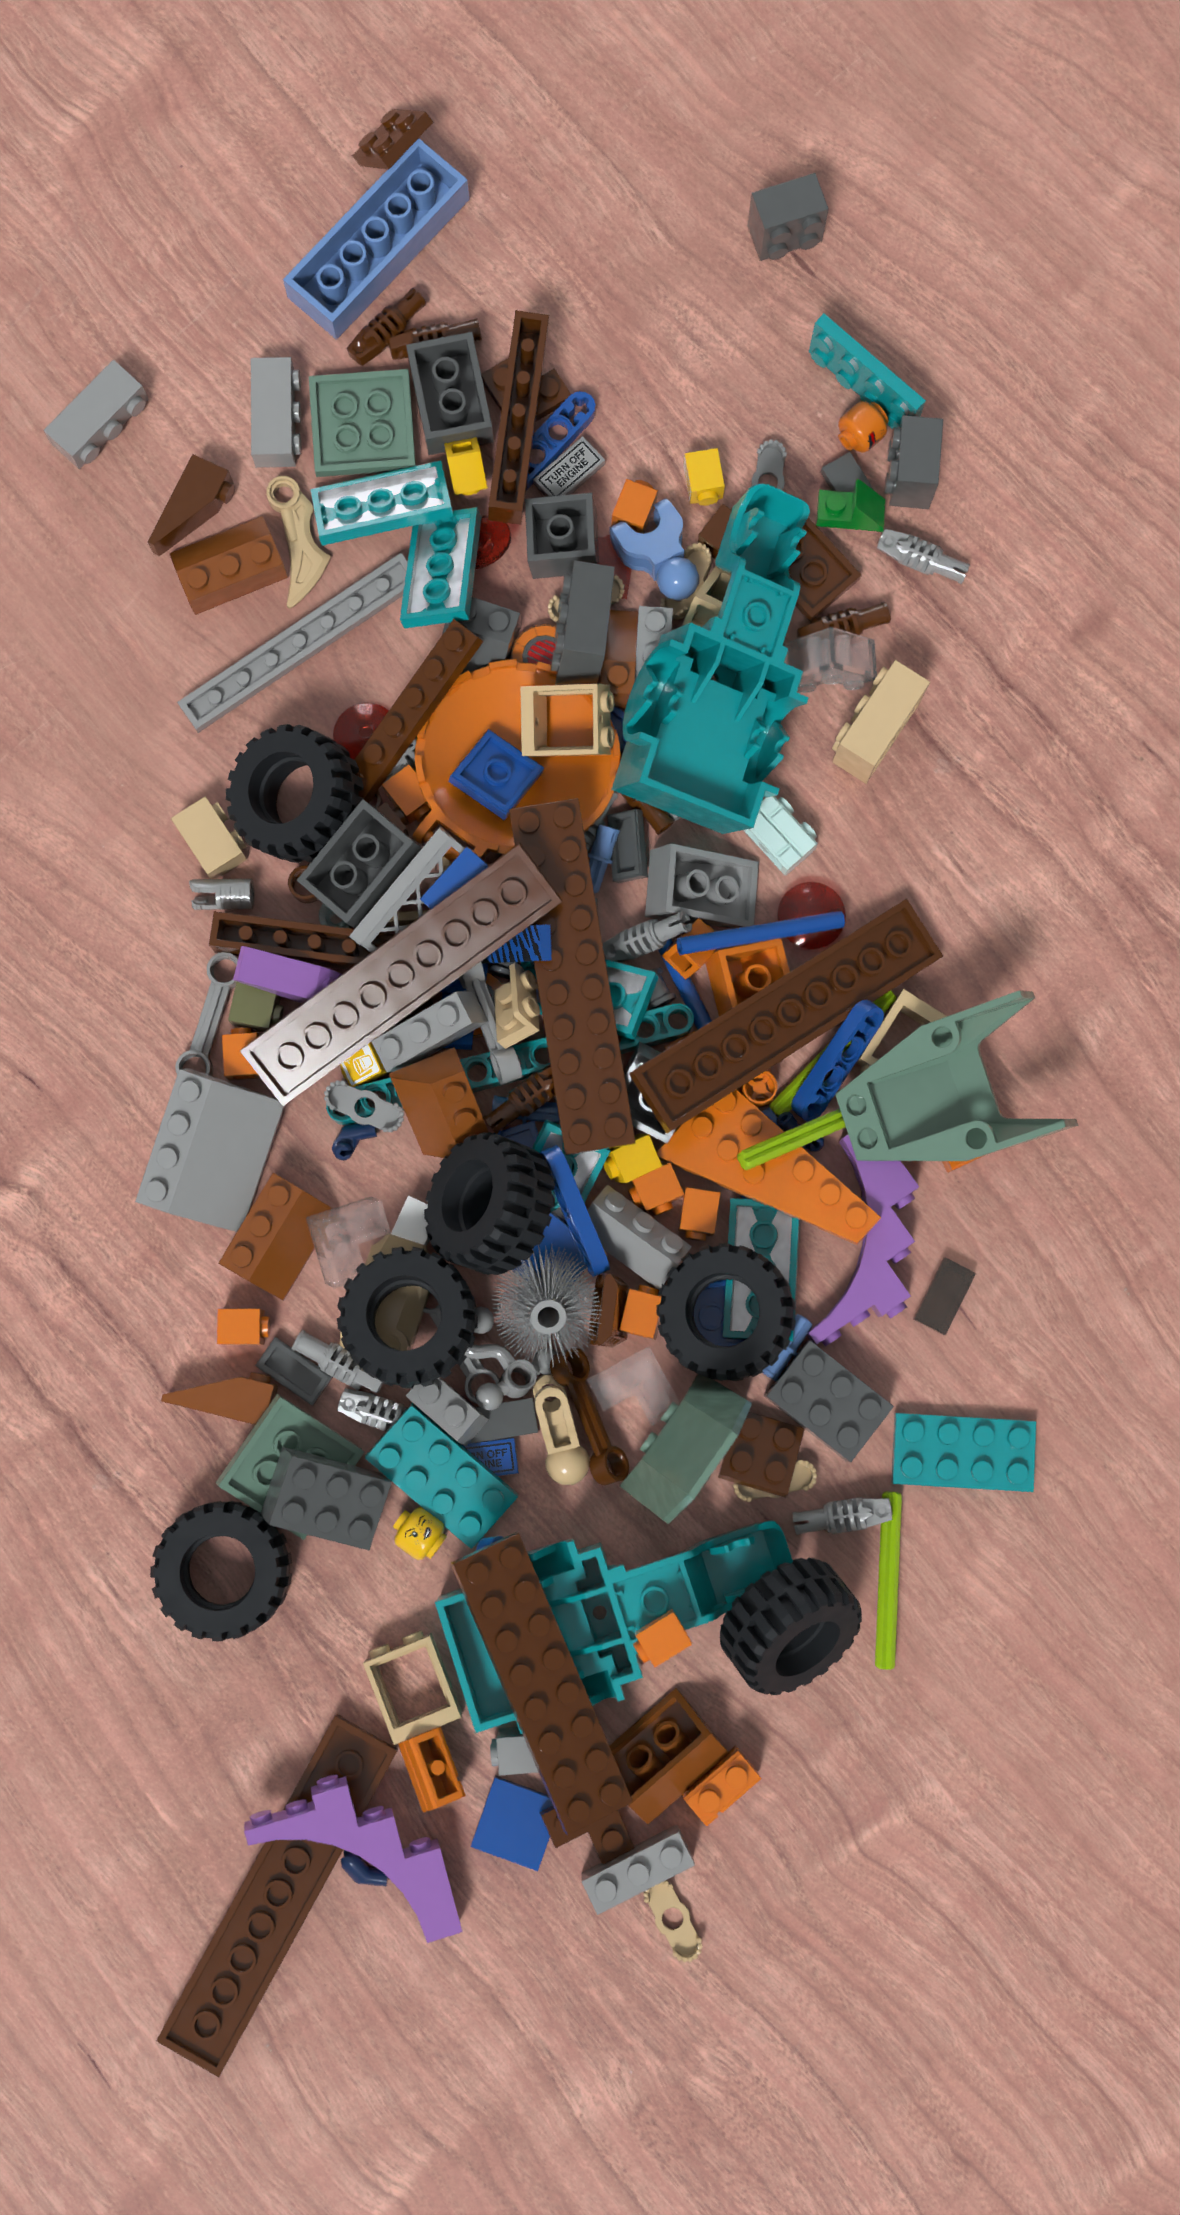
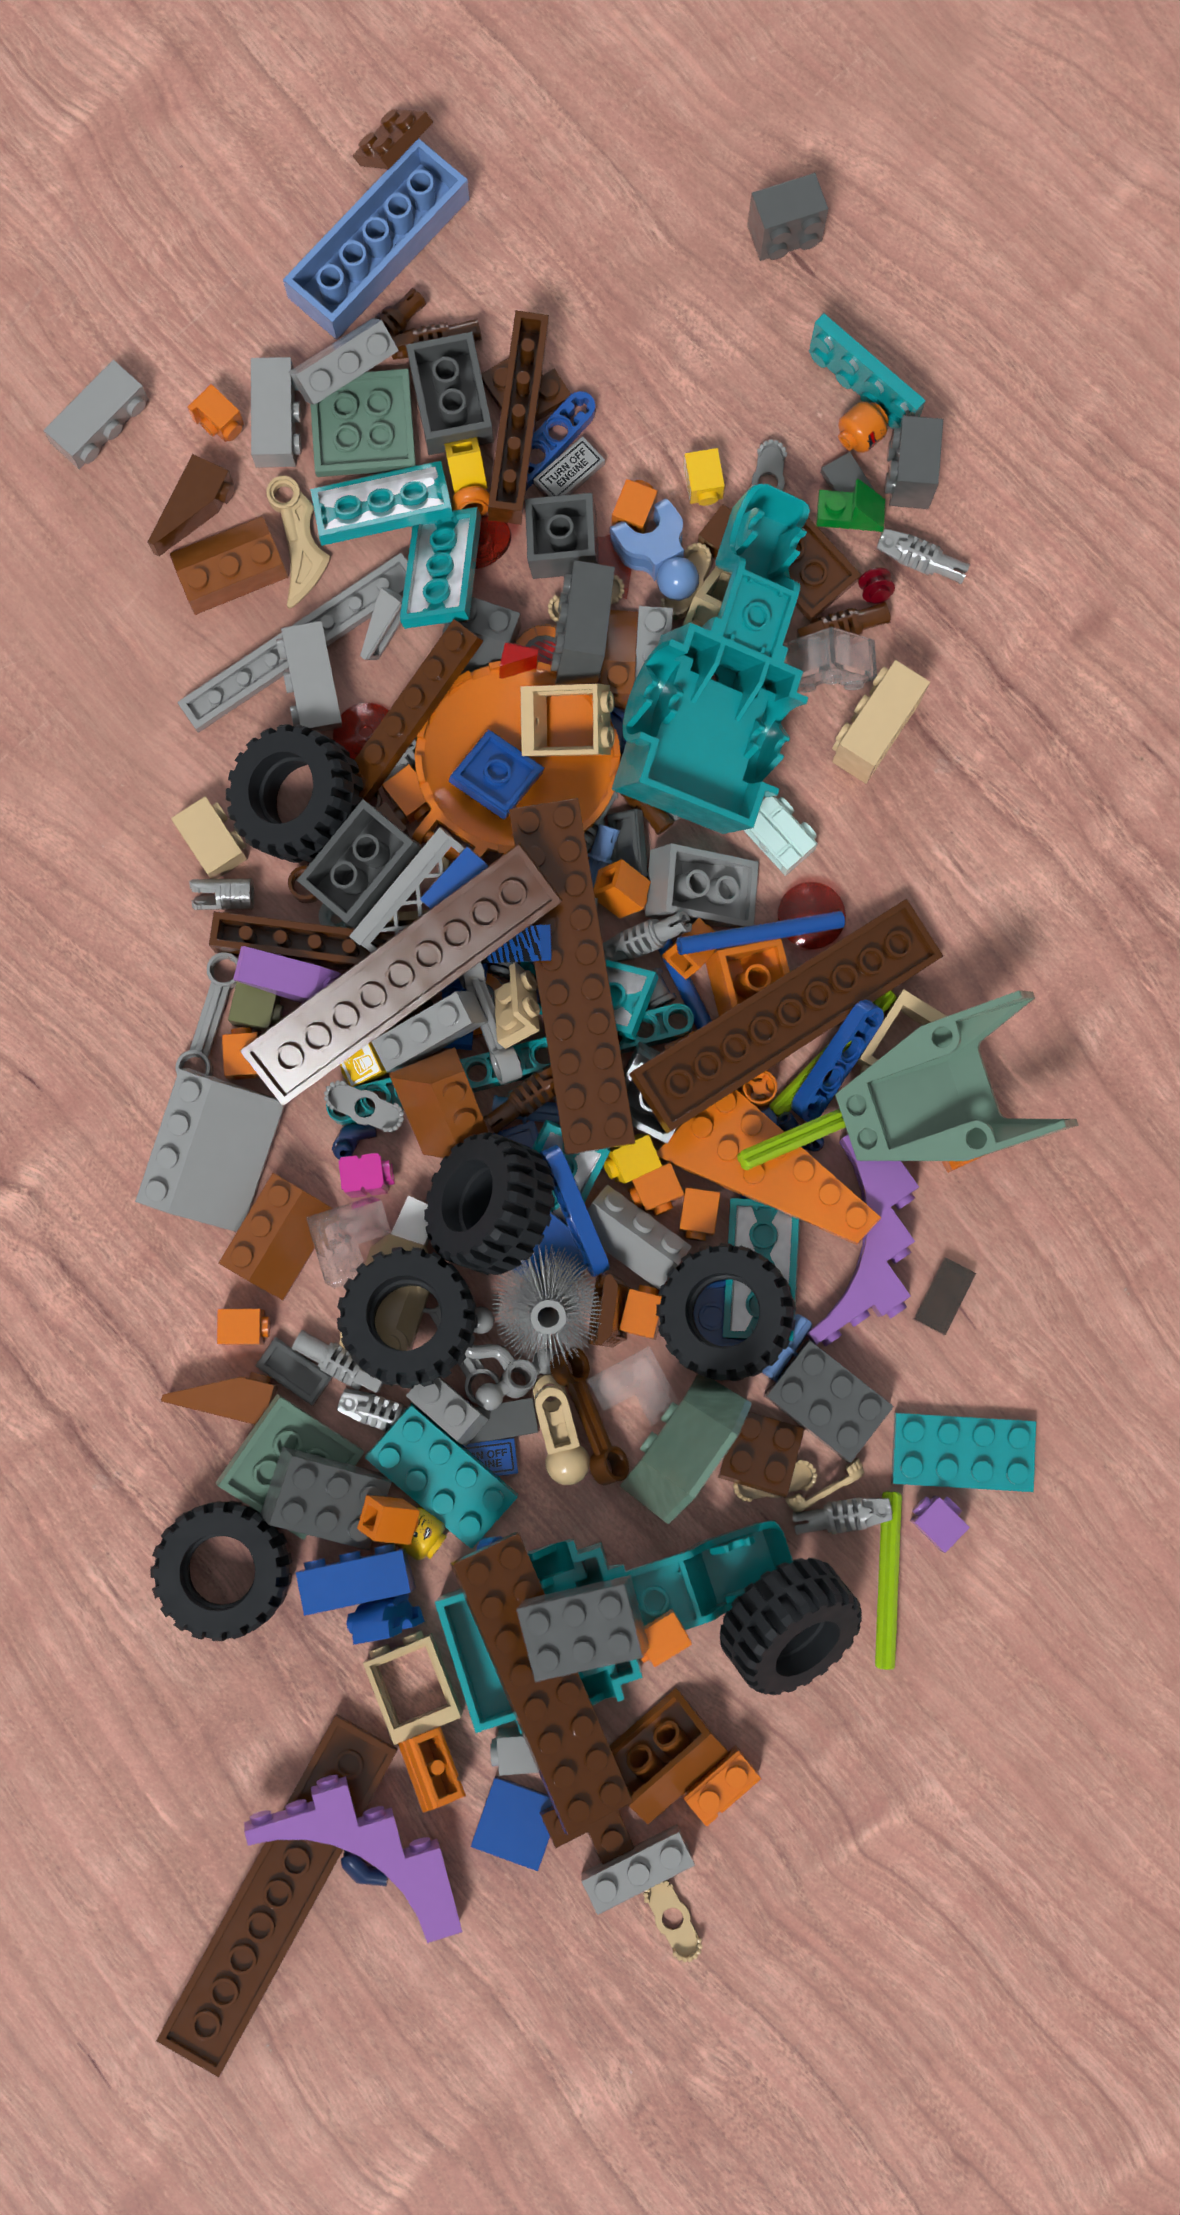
(216, 414): none -> orange brick
(309, 677): none -> light grey brick
(343, 361): none -> light grey brick
(354, 1579): none -> blue slope
(365, 1175): none -> dark pink brick
(383, 624): none -> light grey slope
(383, 1619): none -> blue cylinder
(388, 1519): none -> orange brick
(471, 497): none -> orange piece
(517, 660): none -> red slope
(583, 1628): none -> dark grey brick
(621, 889): none -> orange brick
(854, 1472): none -> tan piece
(876, 585): none -> dark red wheel
(939, 1521): none -> medium lavender brick

